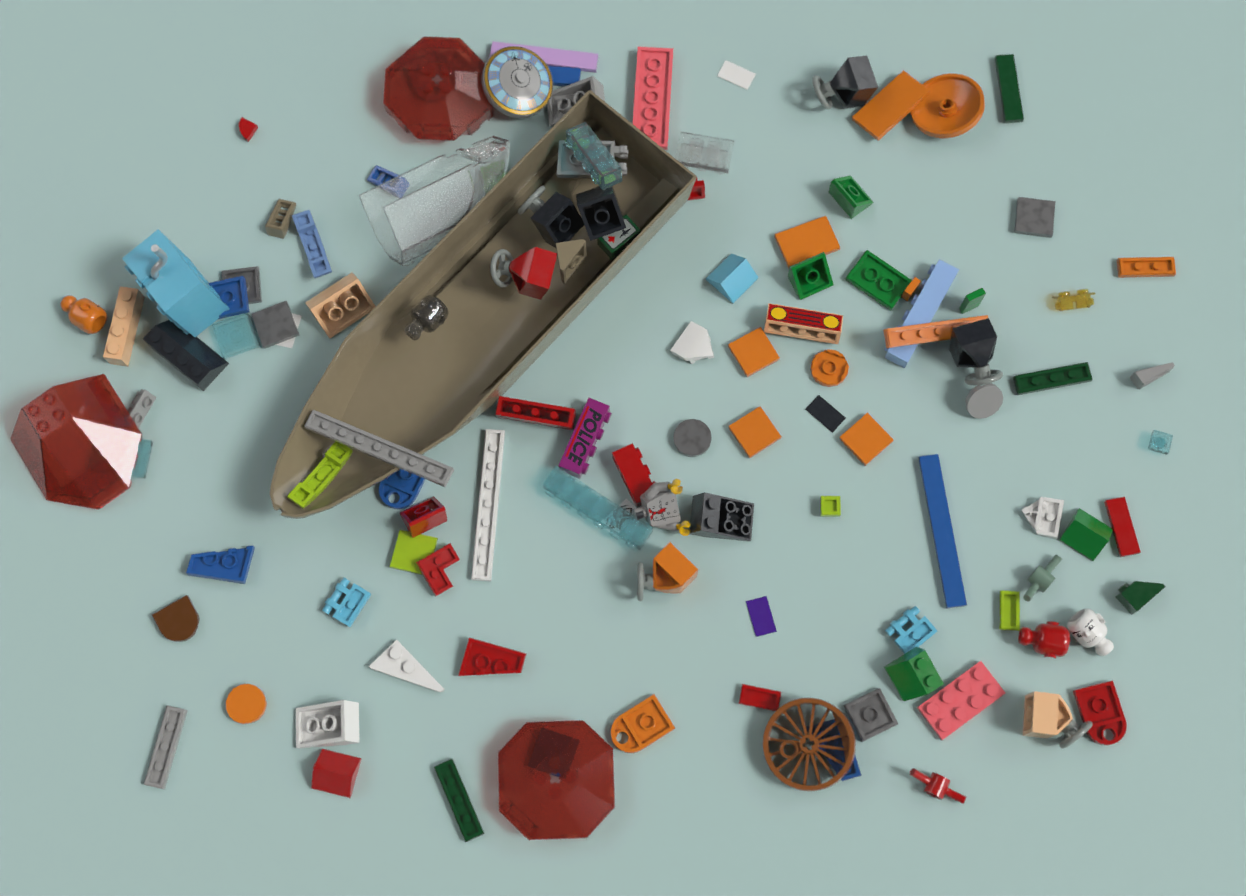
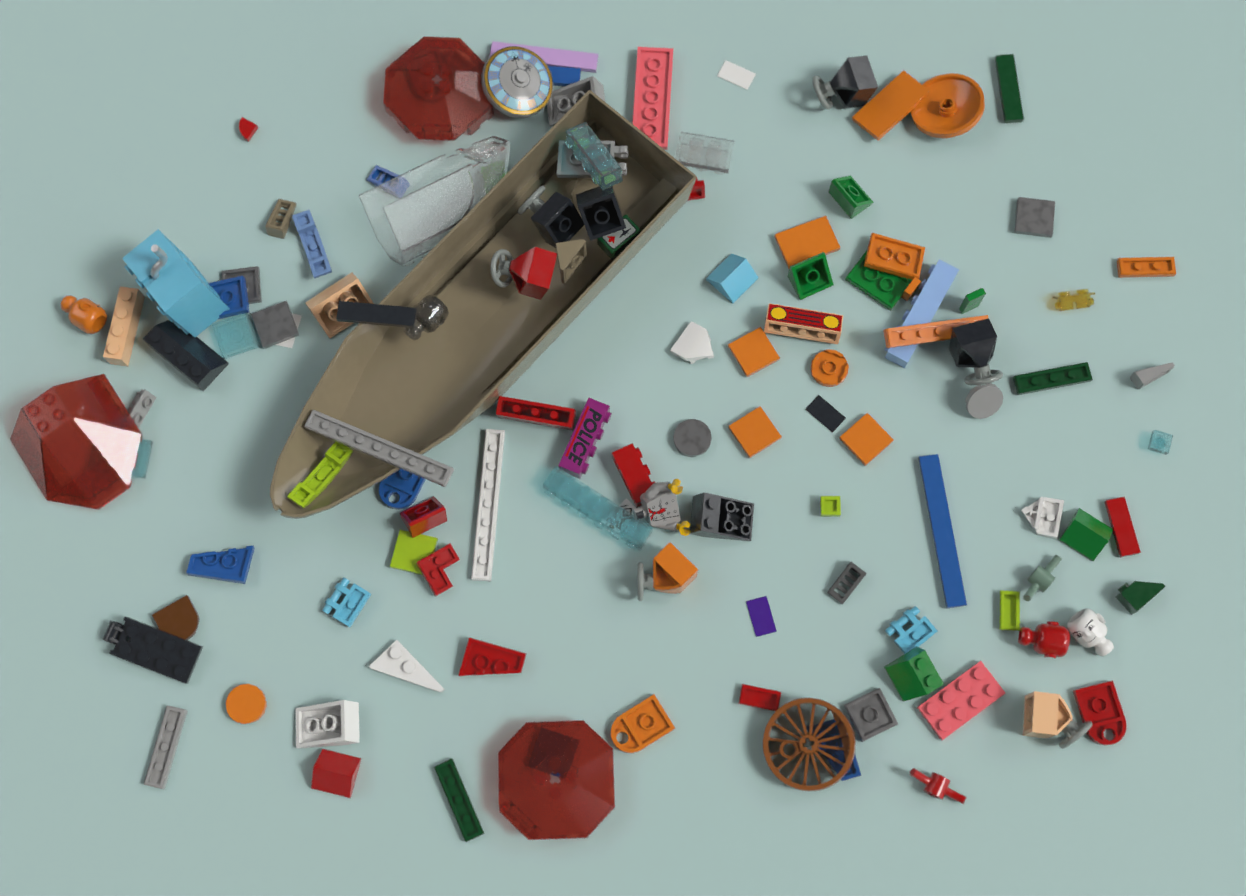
(153, 648): none -> black hinge
(376, 314): none -> black tile
(858, 570): none -> dark grey slope
(894, 256): none -> orange tile

